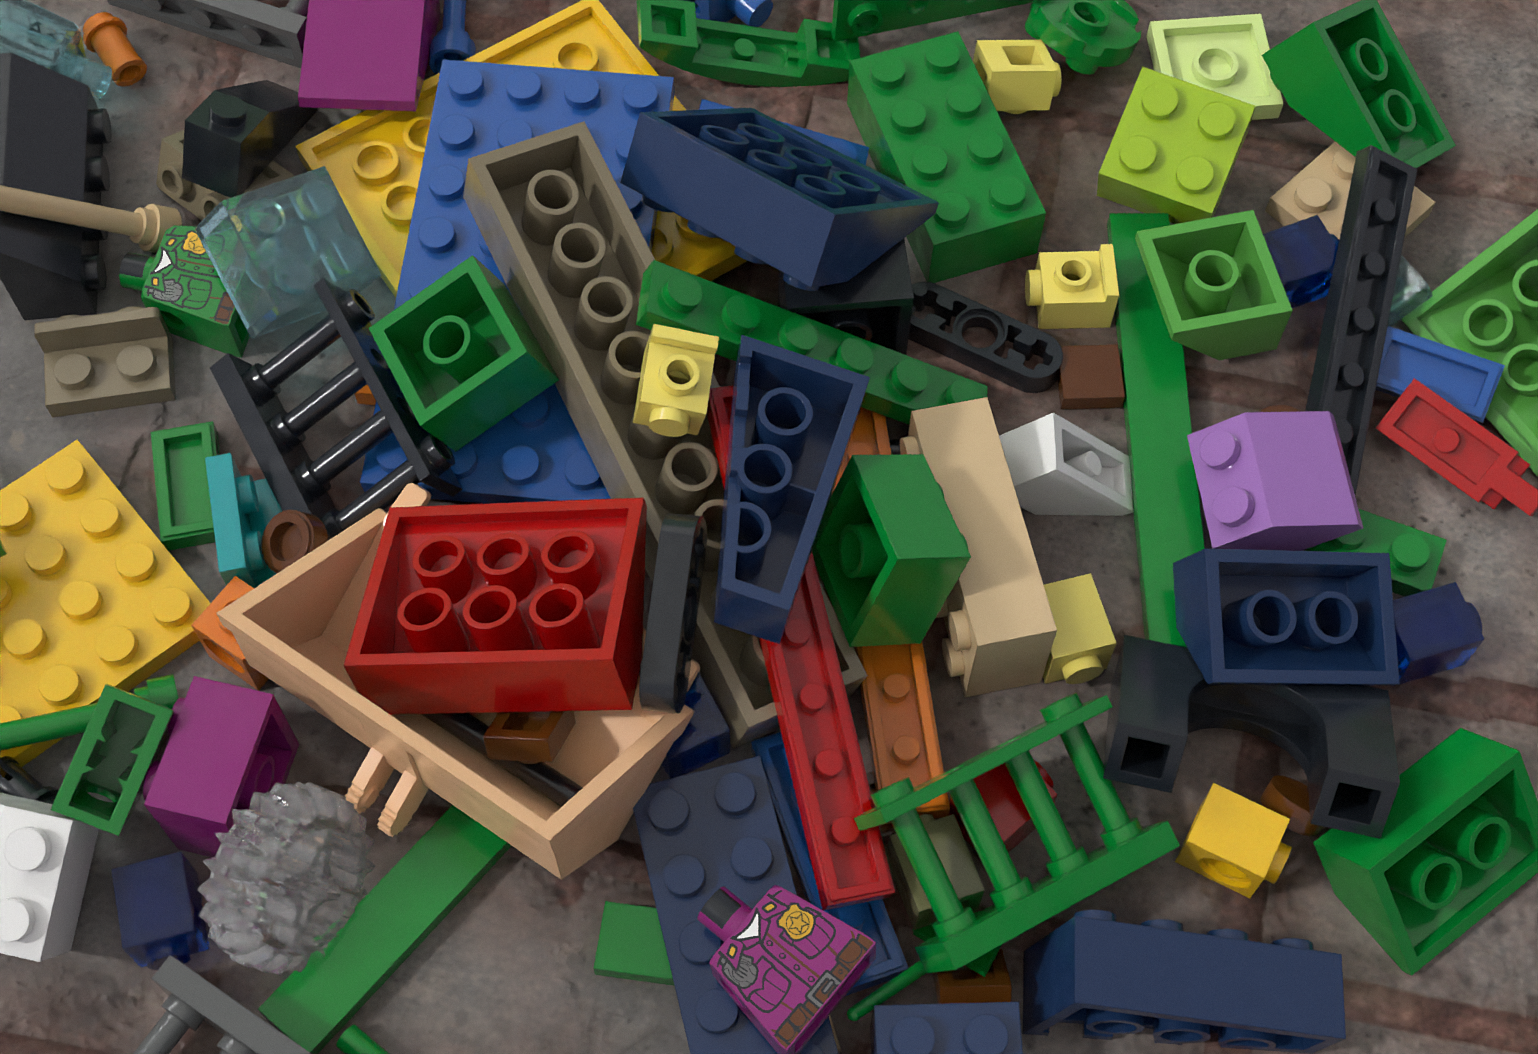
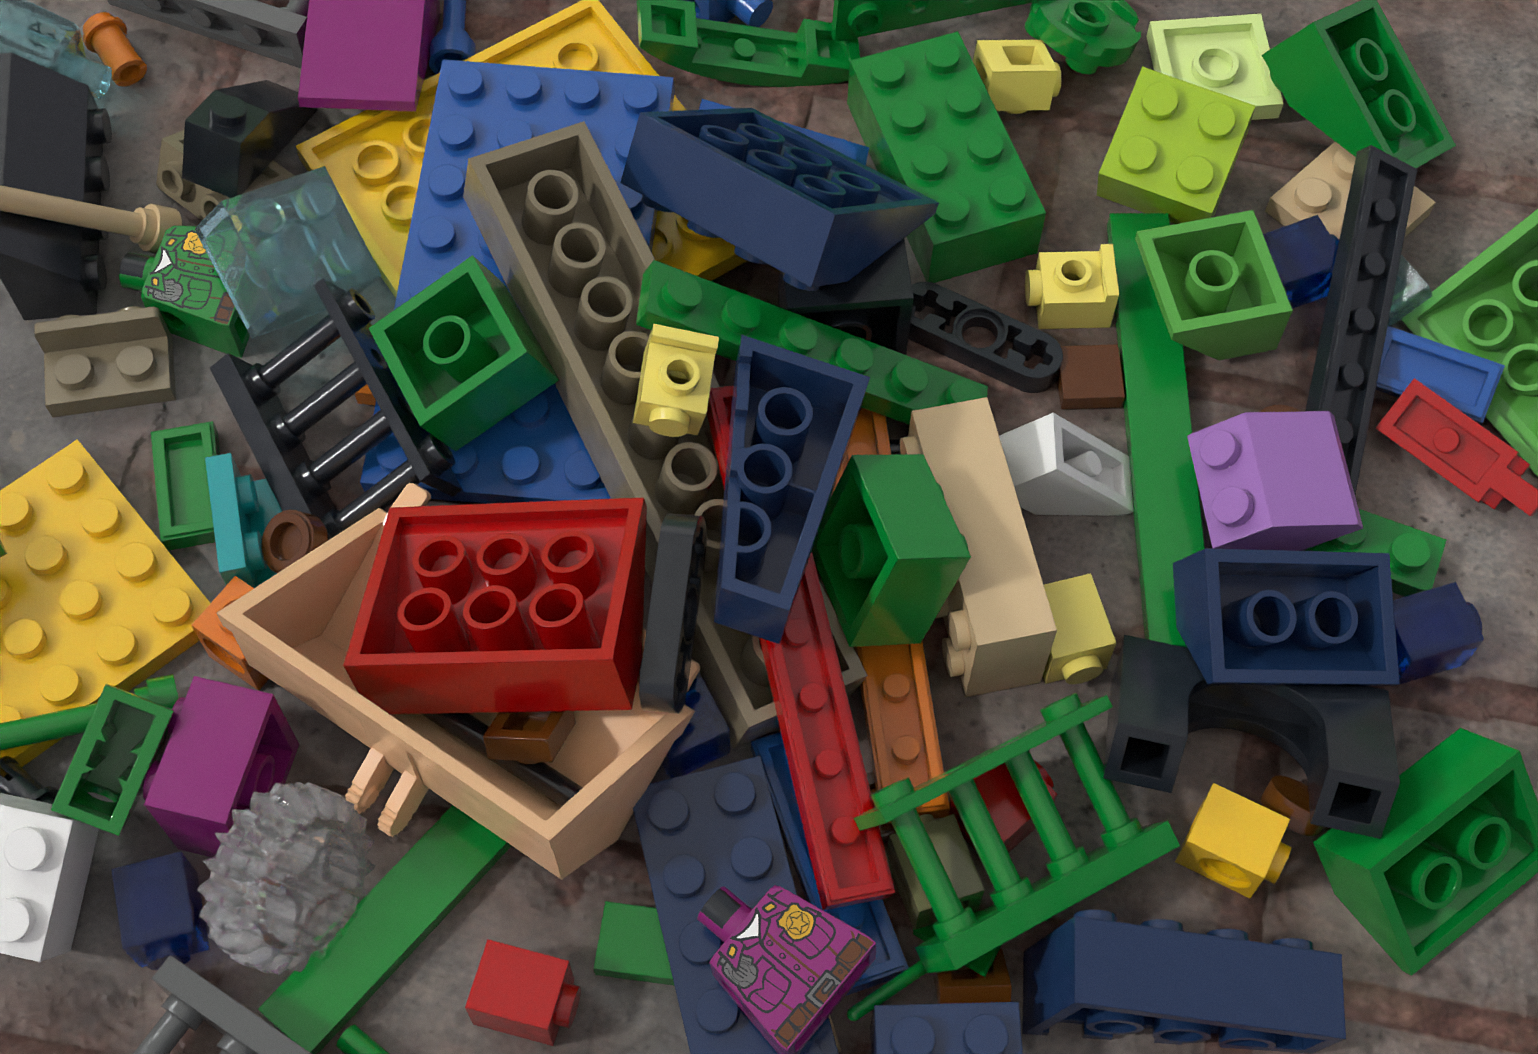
(523, 993): none -> red brick

